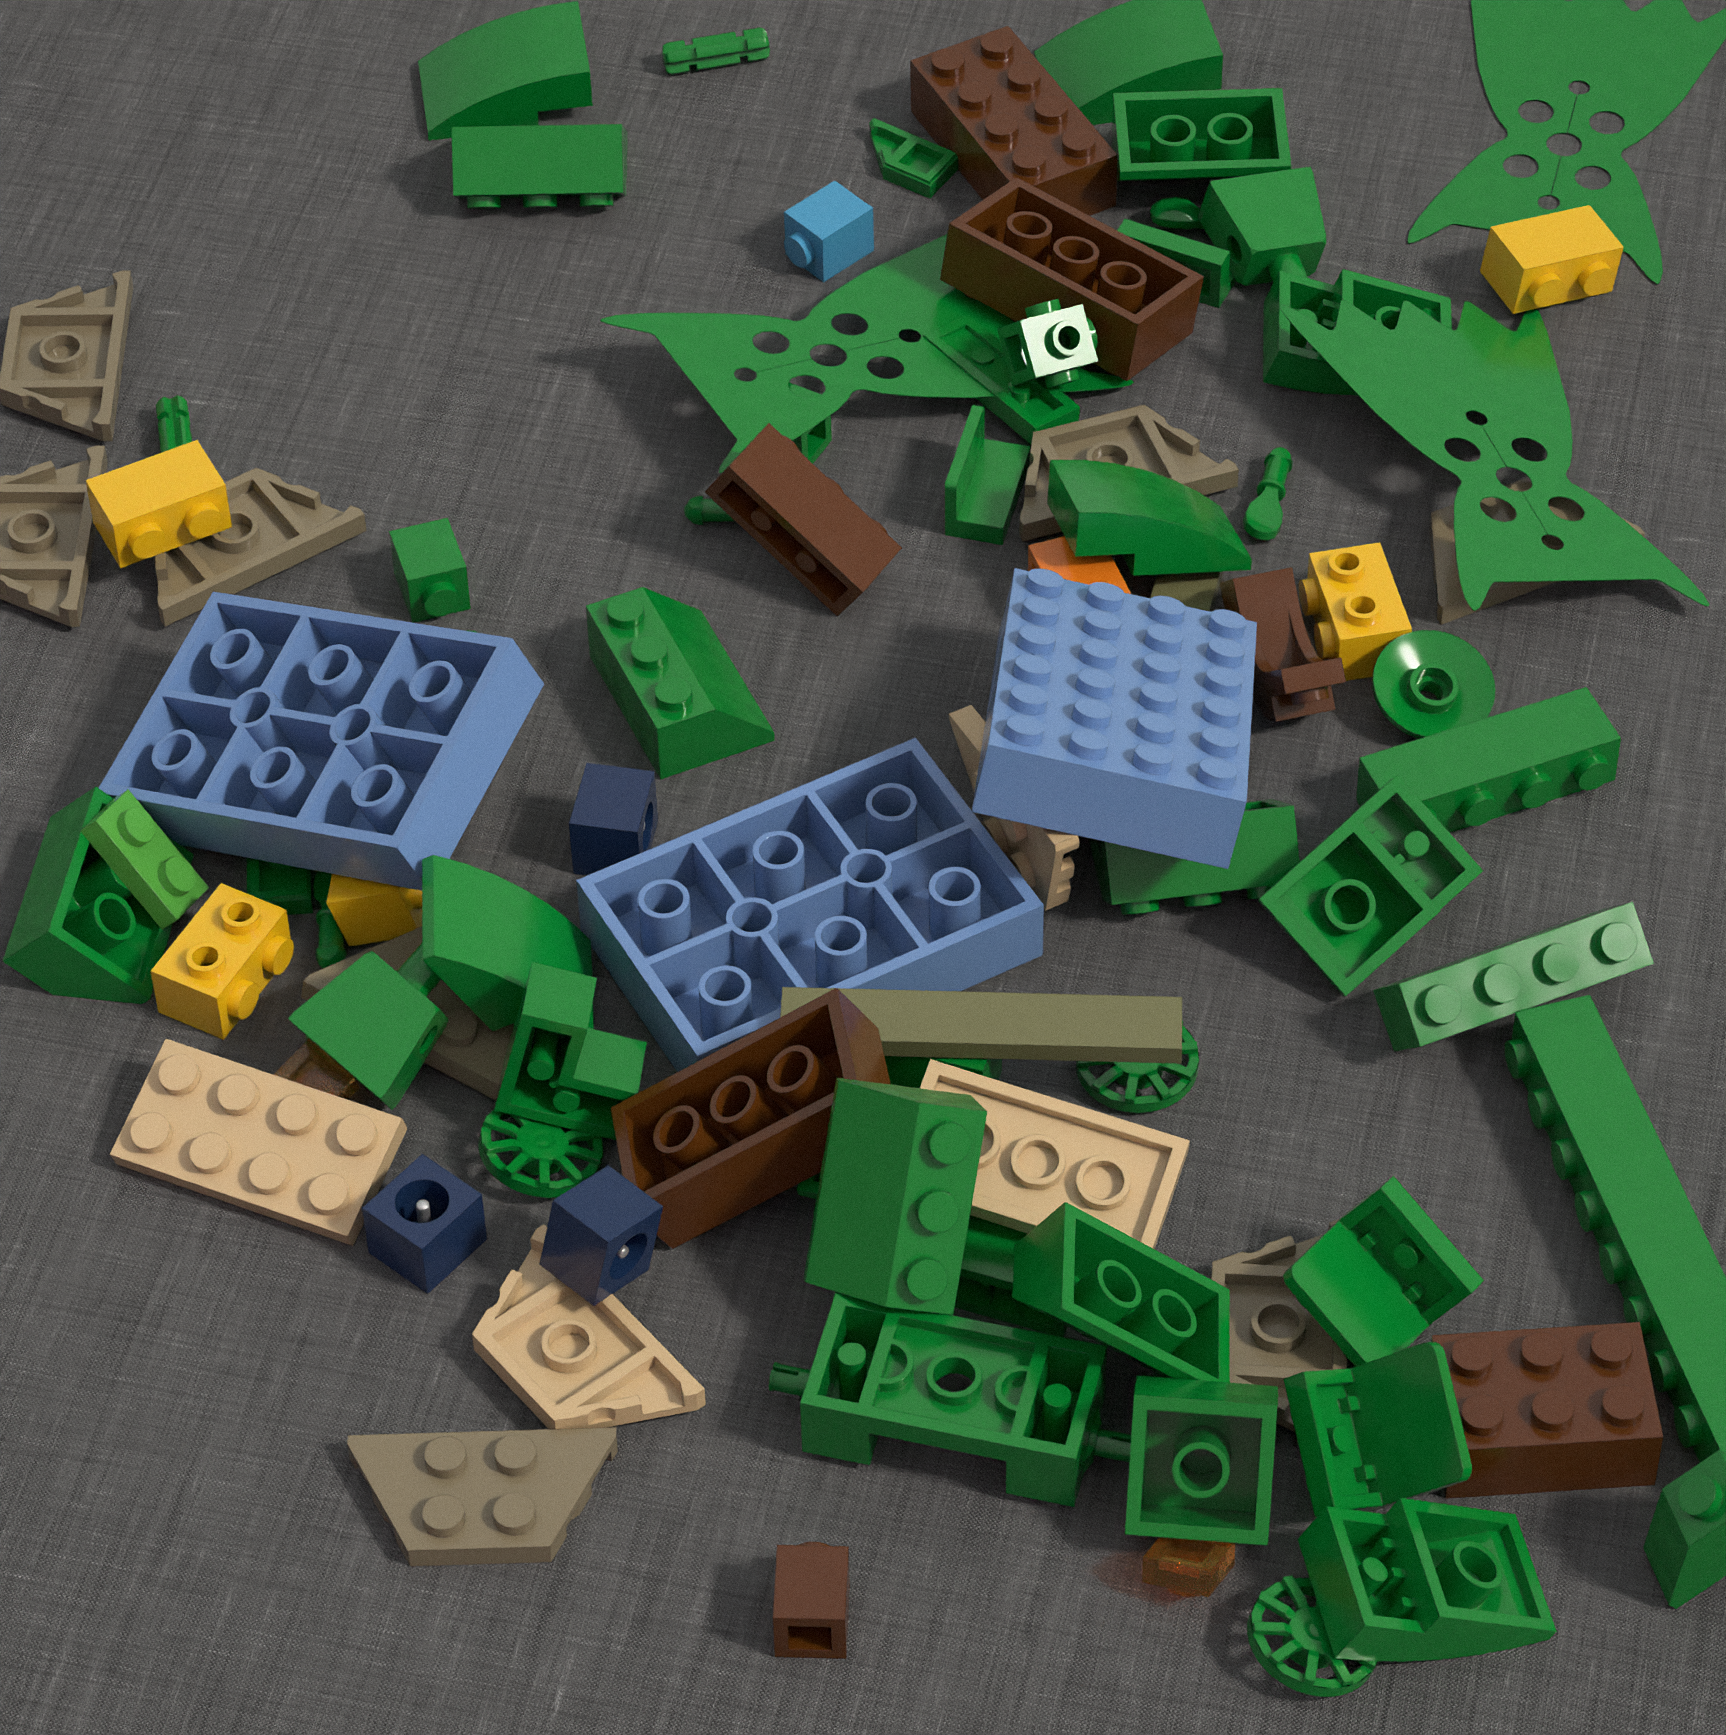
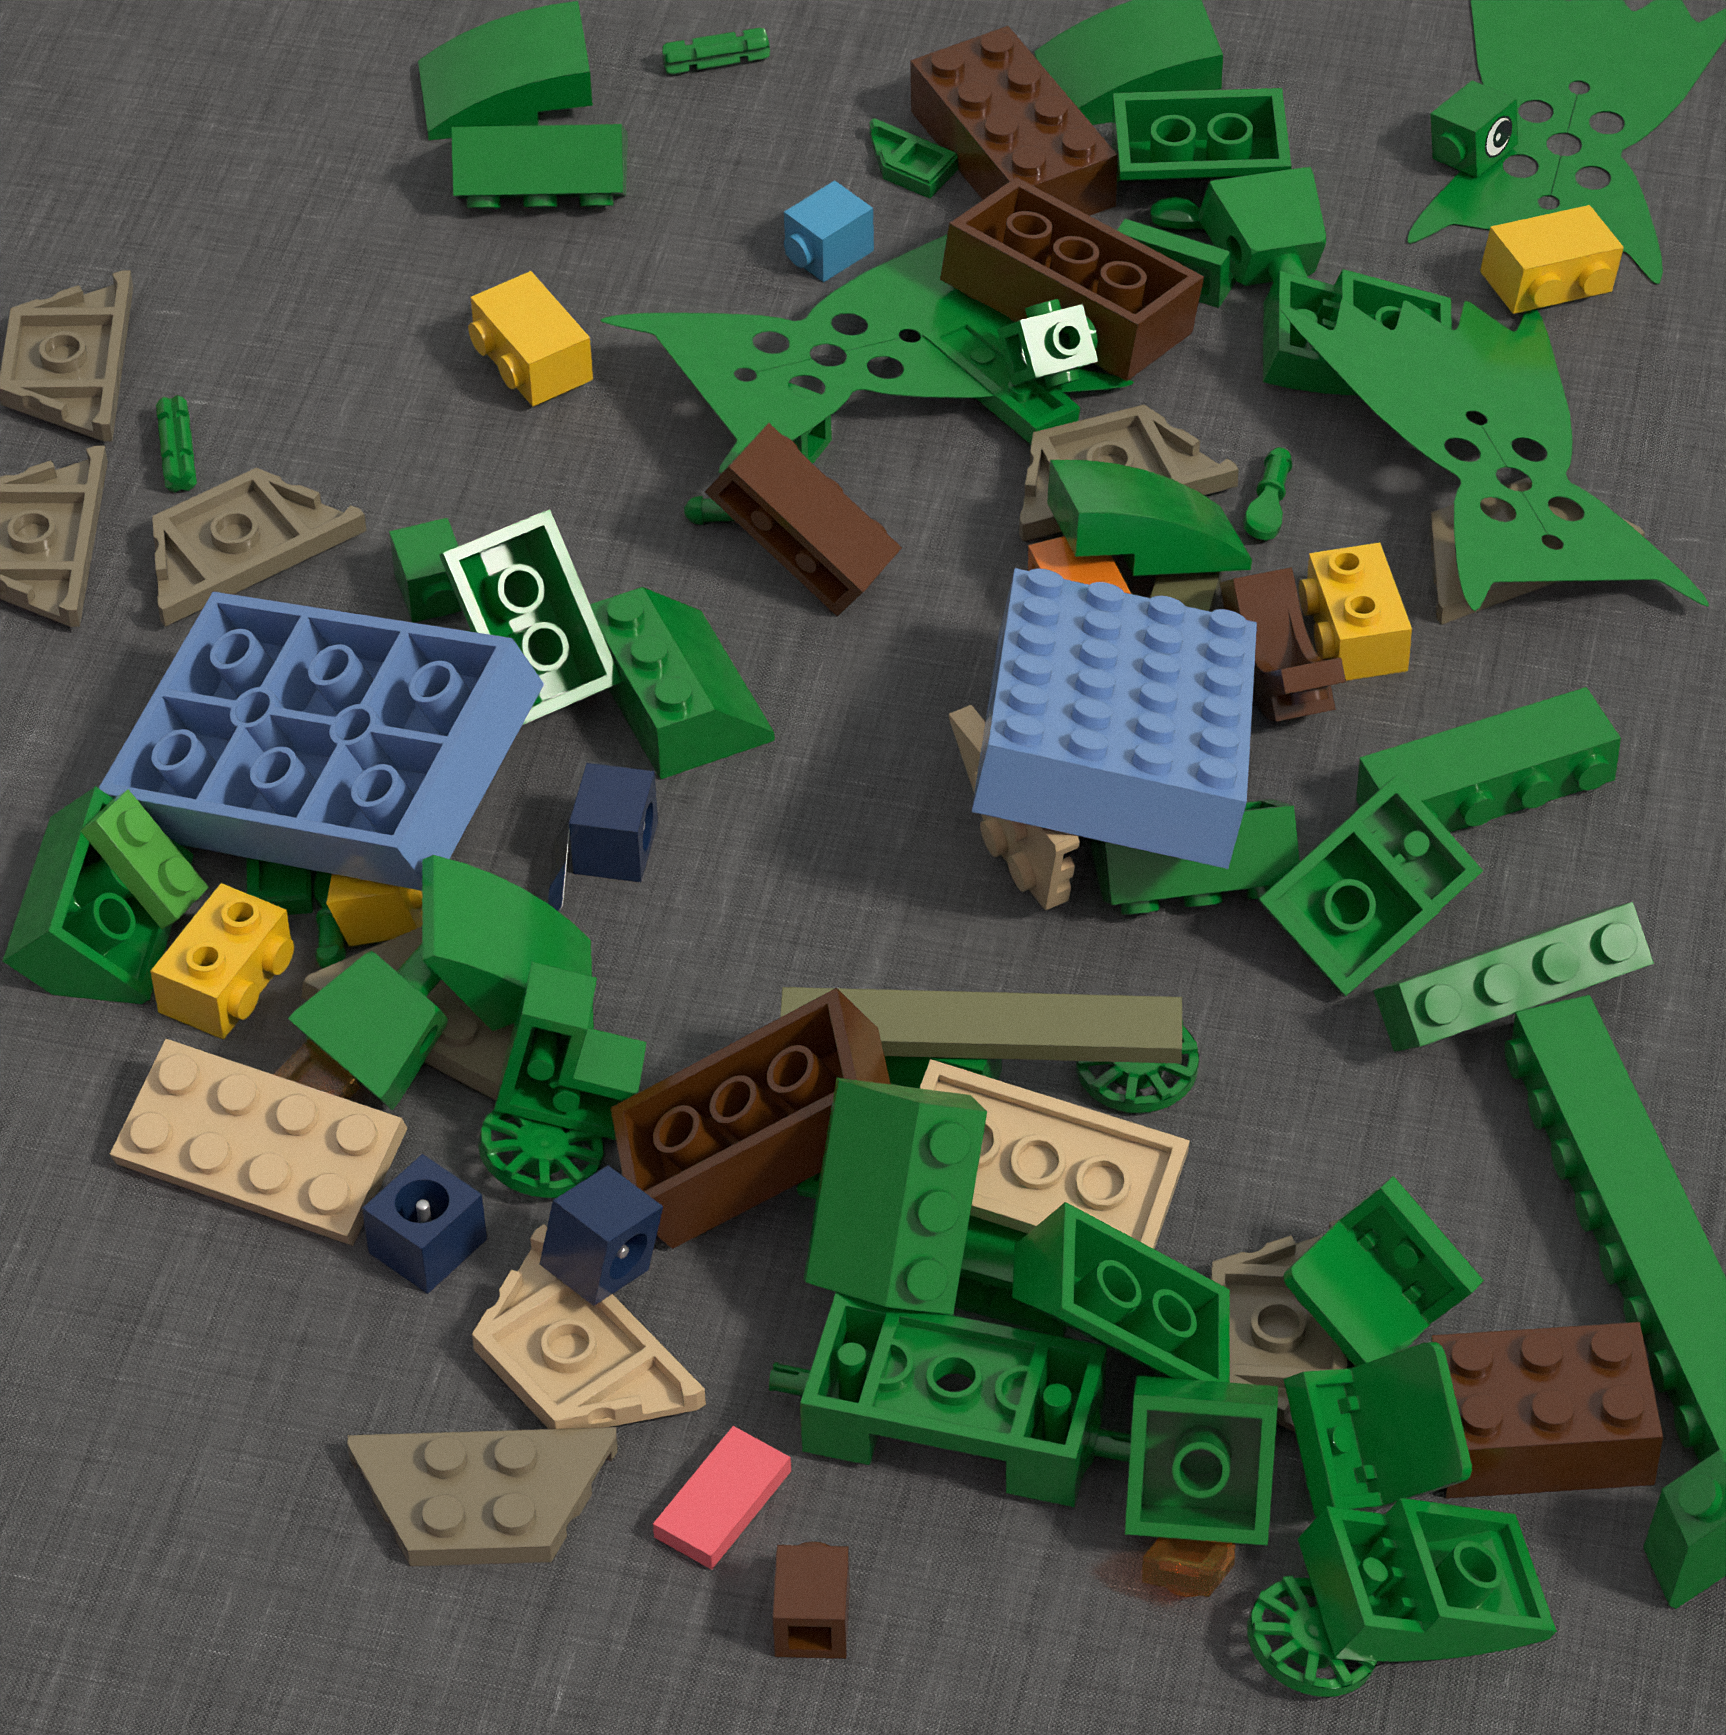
(159, 503): yellow brick -> none
(527, 590): none -> green slope
(530, 339): none -> yellow brick
(558, 868): none -> sticker
(722, 1497): none -> coral tile
(826, 886): medium blue brick -> none
(983, 483): green panel -> none
(1434, 664): green dish -> none
(1474, 128): none -> green brick

